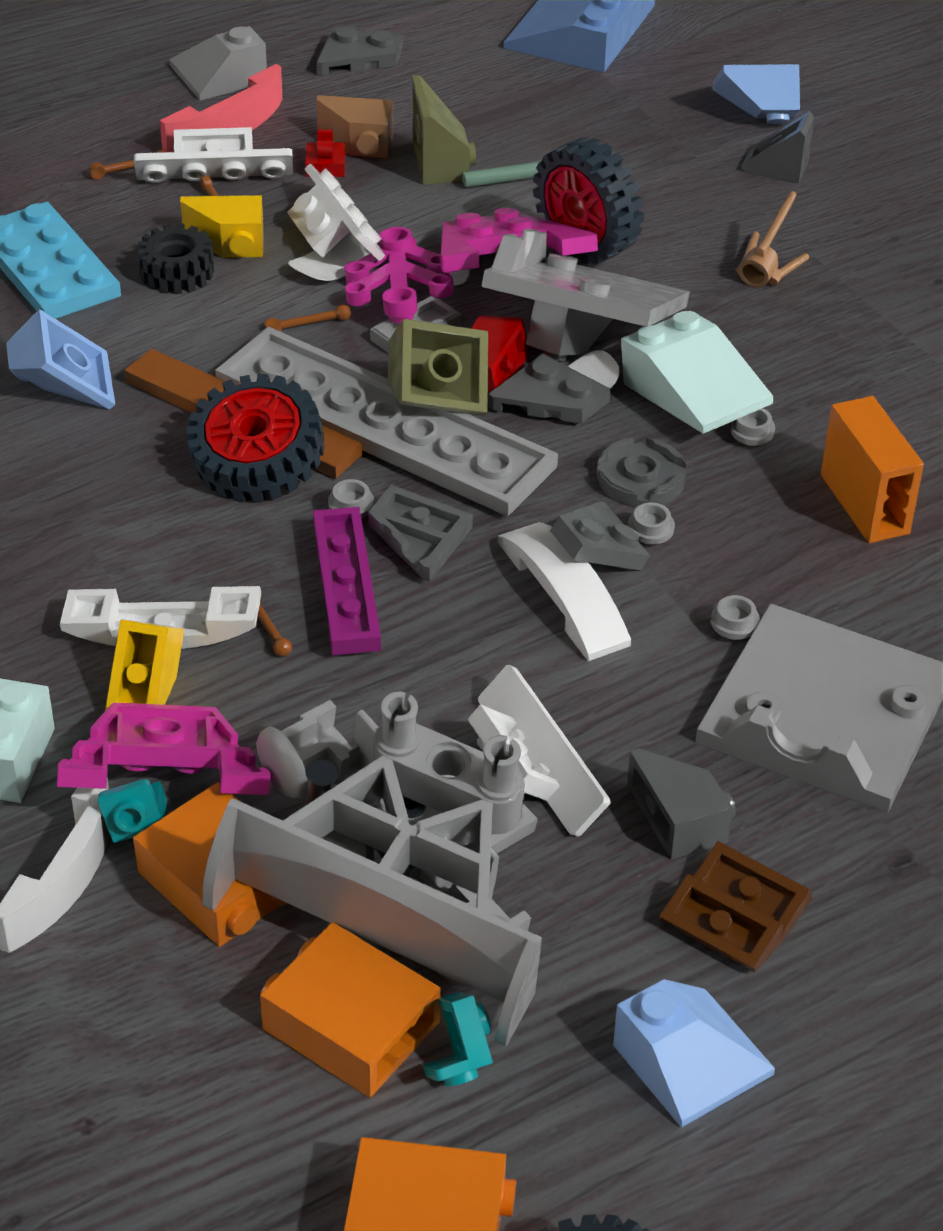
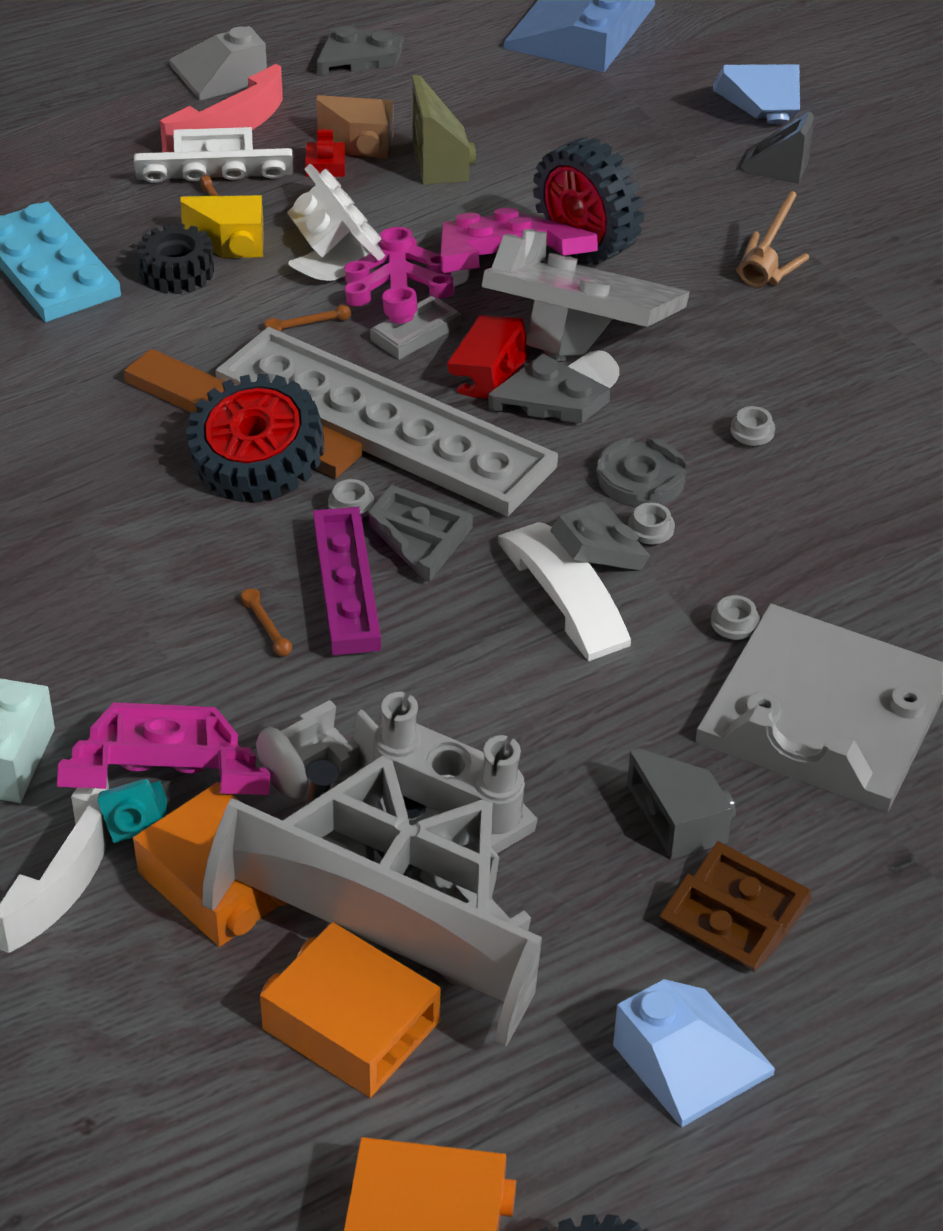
(61, 361): light blue slope -> none
(98, 171): dark orange hinge -> none
(144, 663): yellow slope -> none
(227, 614): white slope -> none
(439, 367): olive slope -> none
(467, 1029): teal bracket -> none
(499, 174): sand green bar -> none
(547, 758): white bracket -> none
(692, 372): light aqua slope -> none
(871, 469): orange brick -> none

